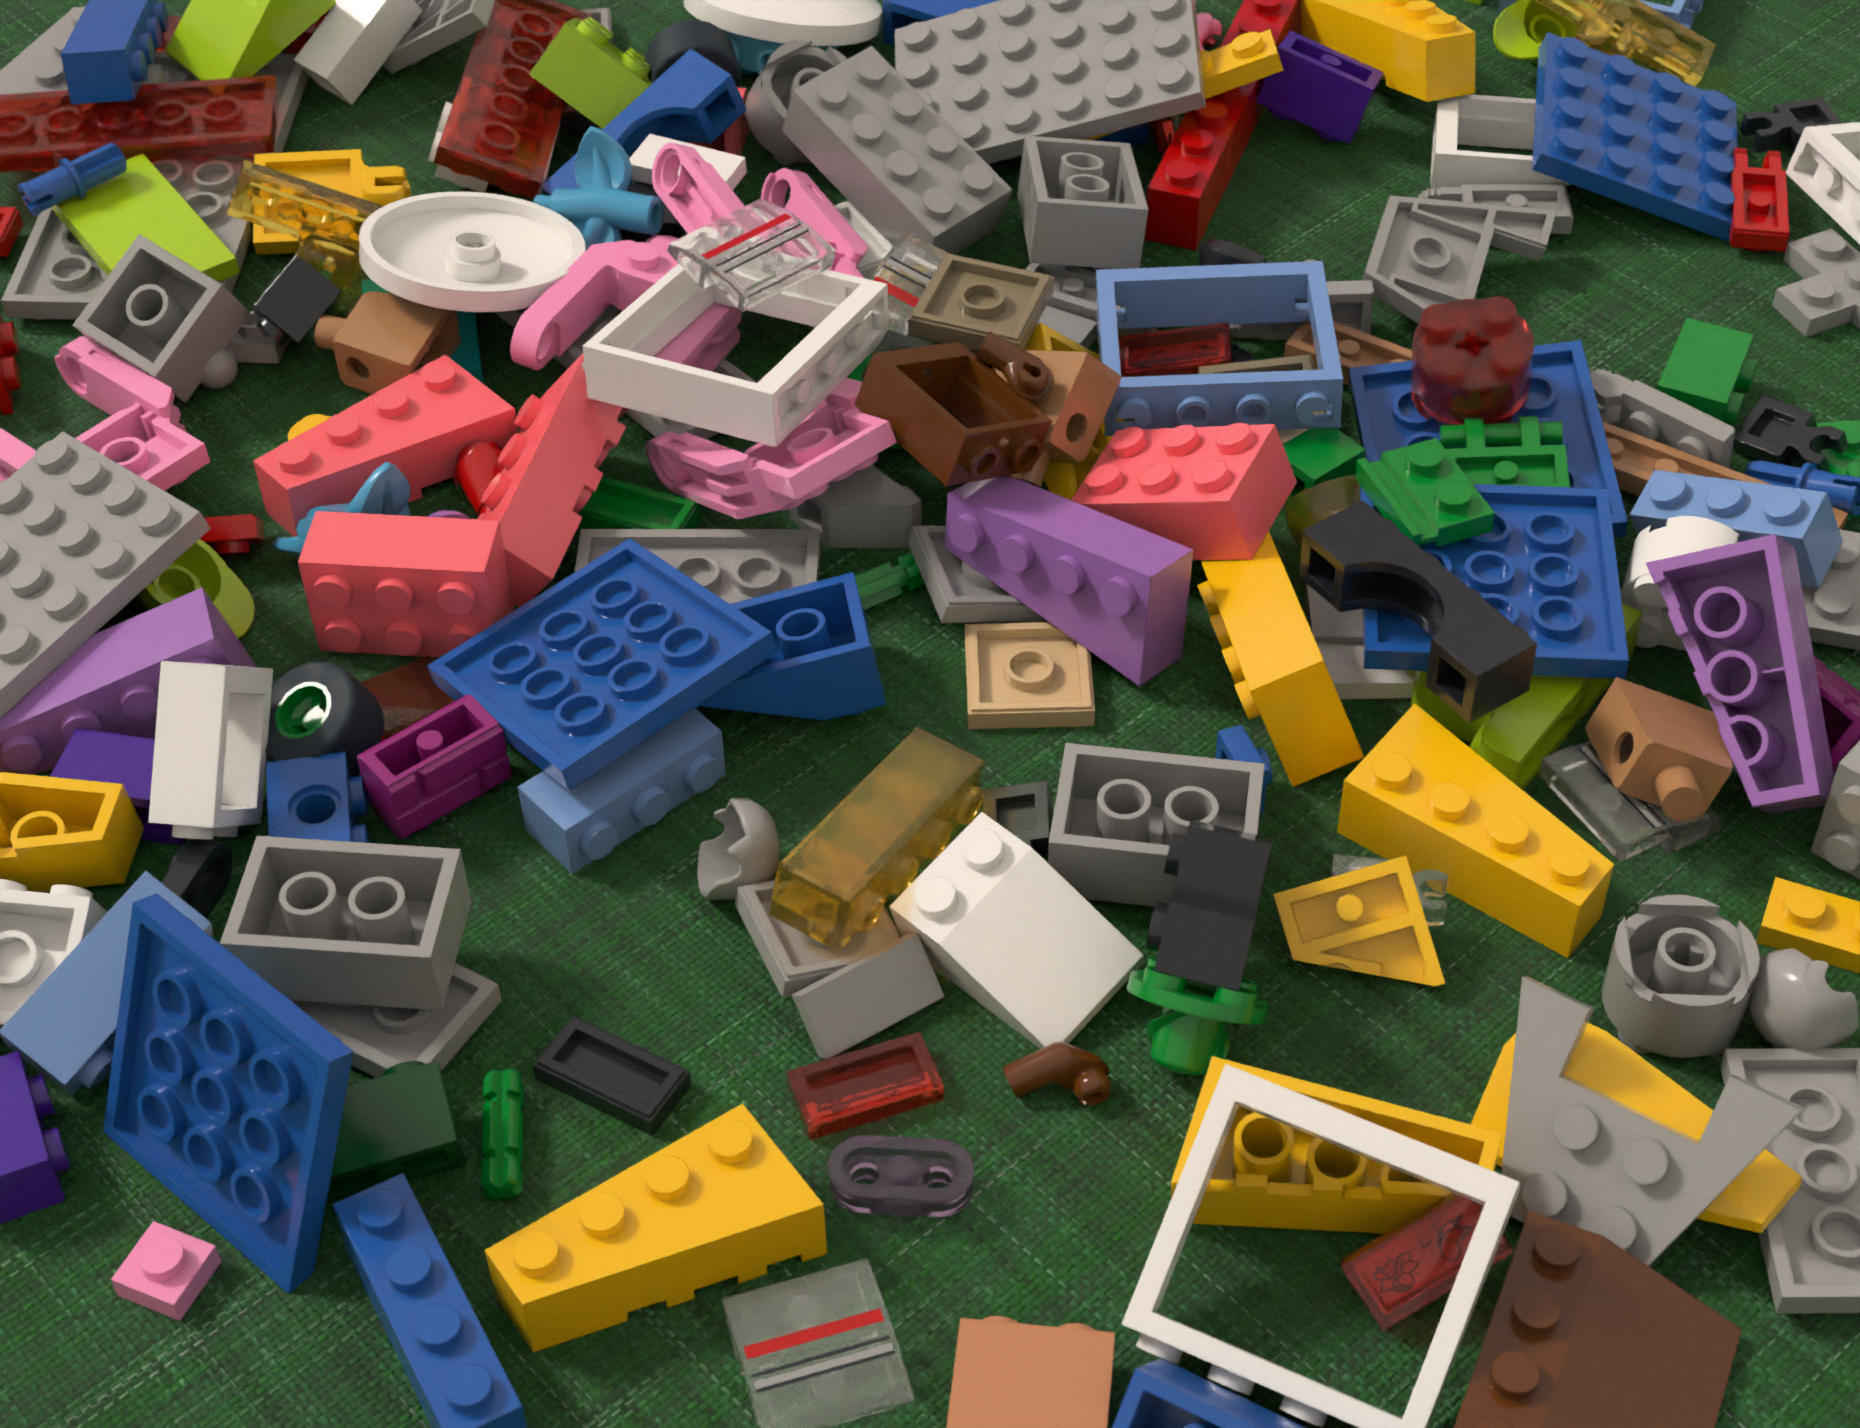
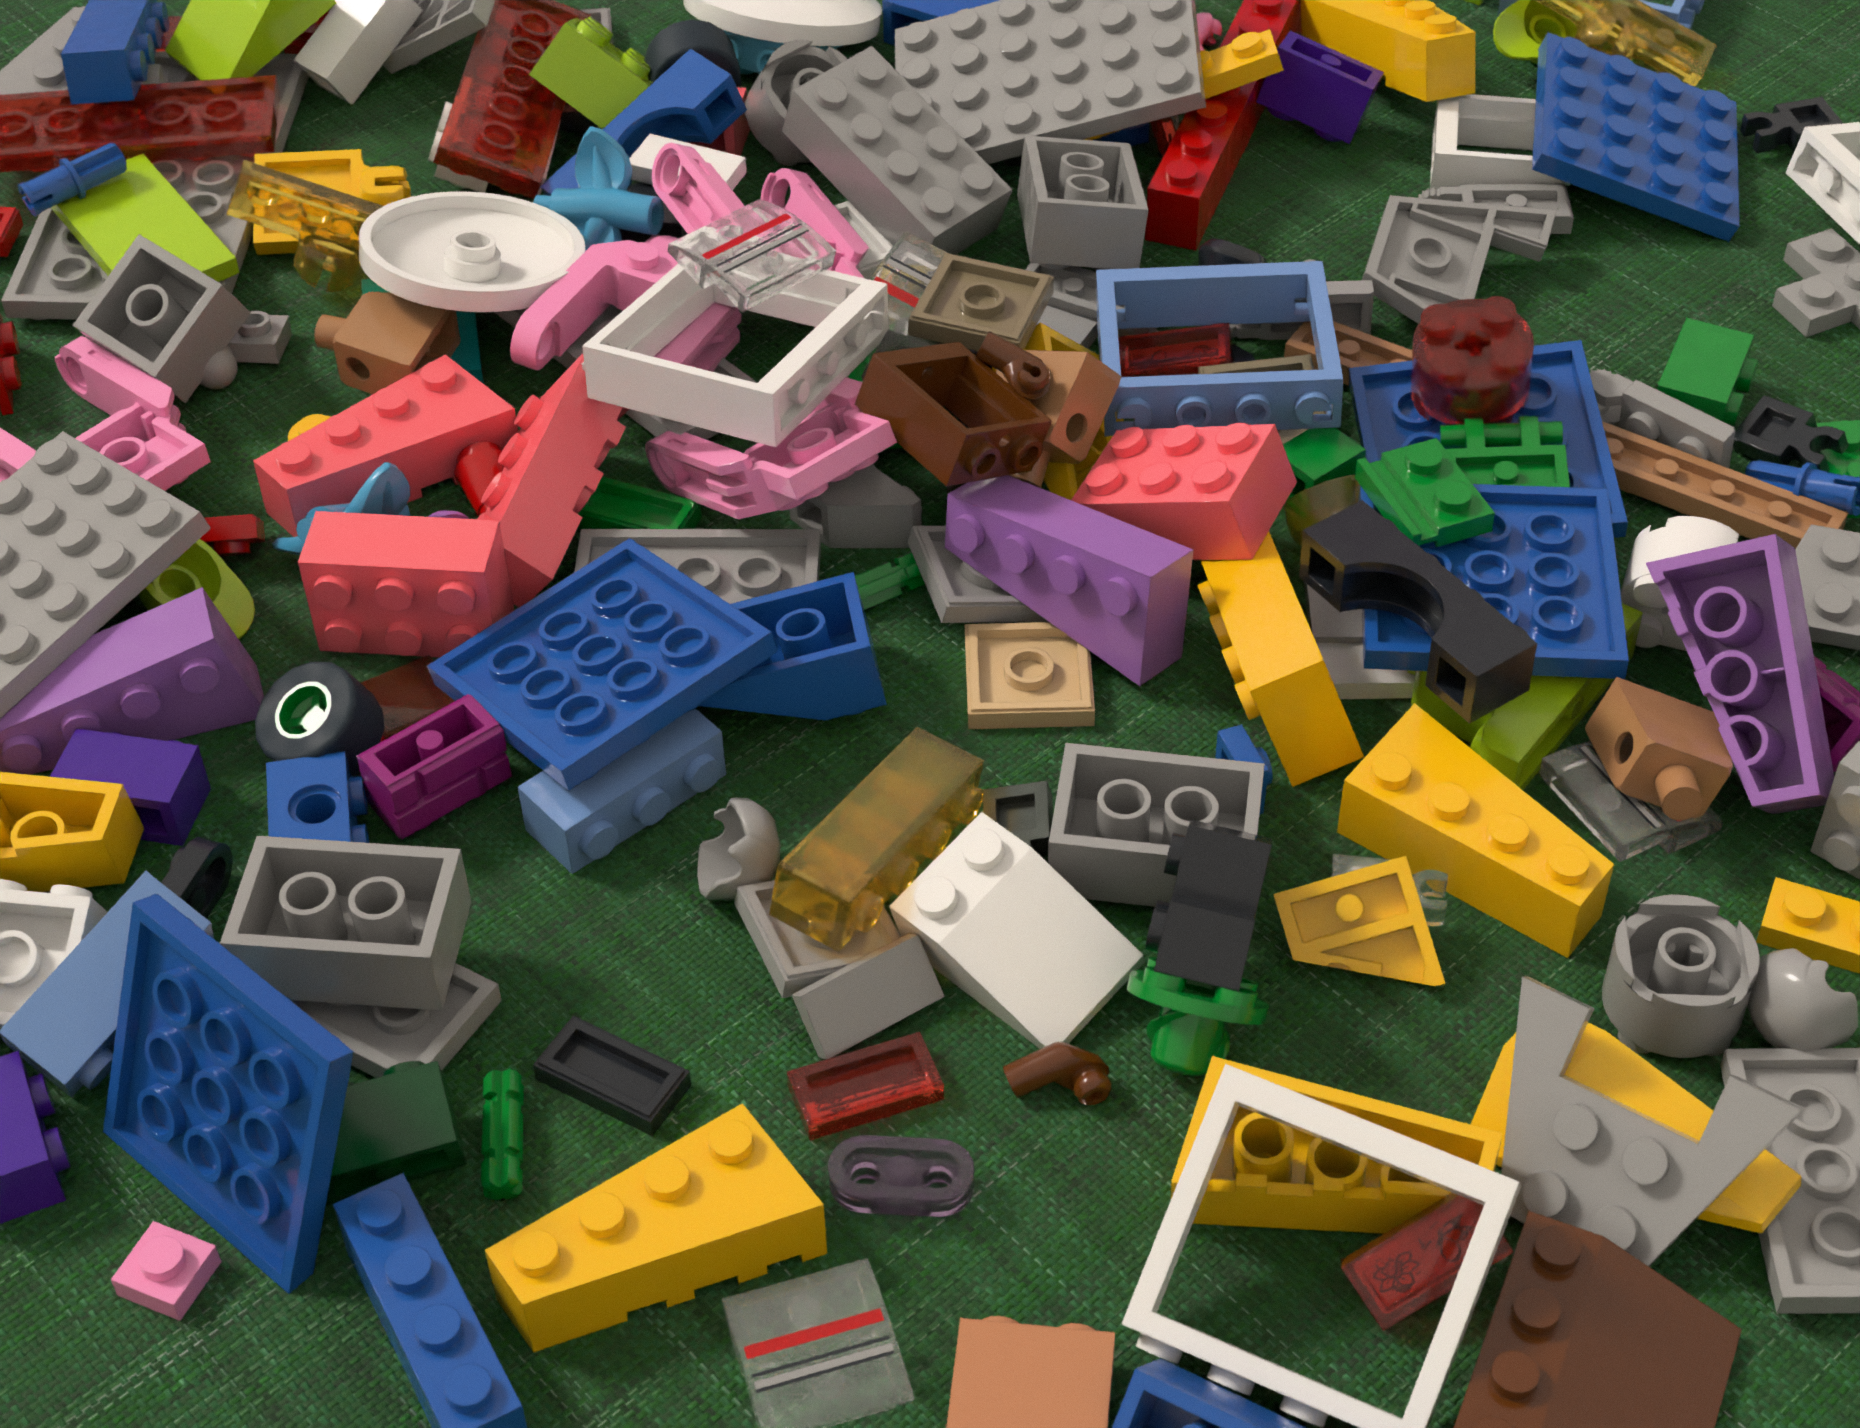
(210, 748): white window -> none
(295, 303): black slope -> none
(1750, 509): medium blue brick -> none
(1760, 203): red hinge -> none

